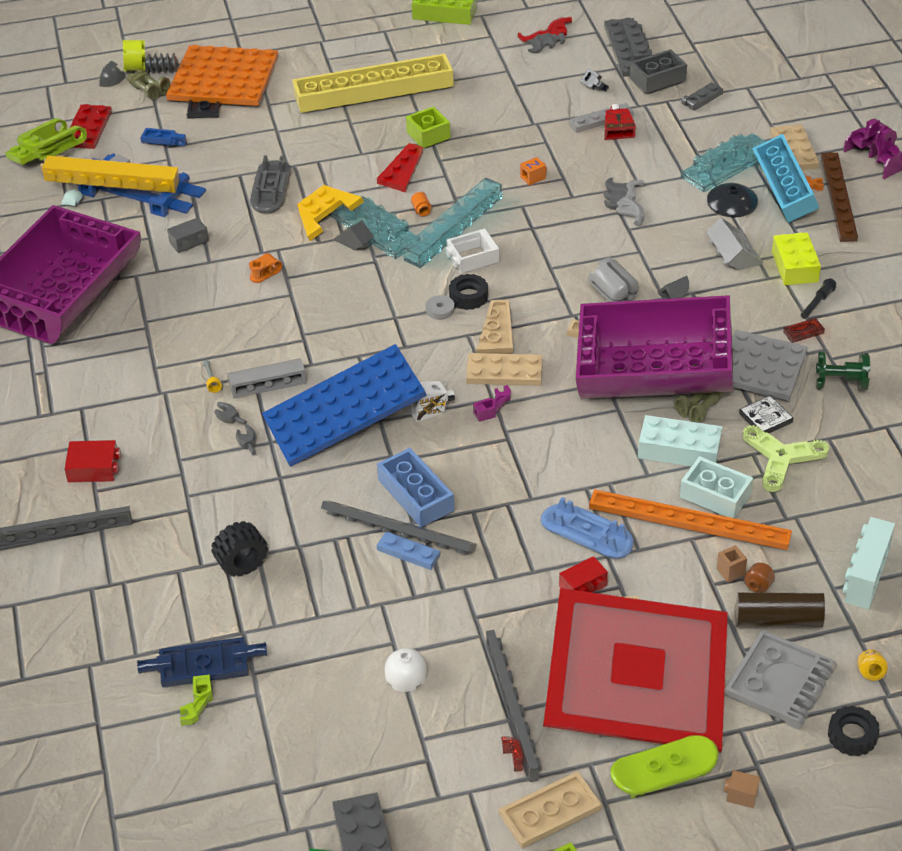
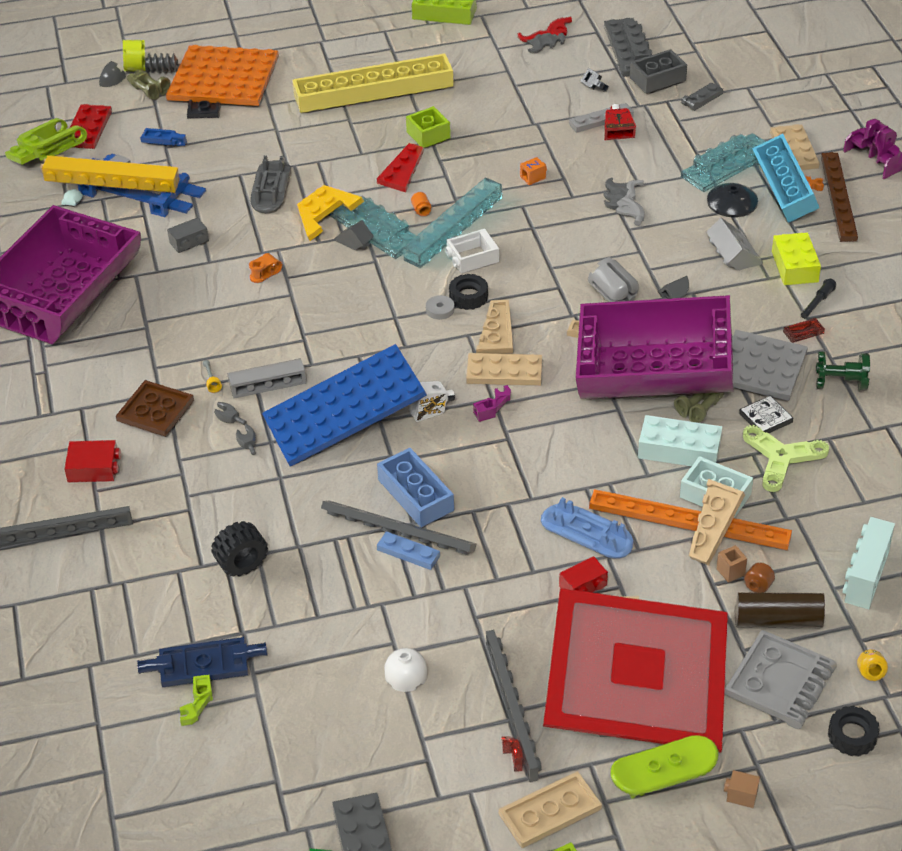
(154, 408): none -> reddish brown plate
(716, 516): none -> tan wing

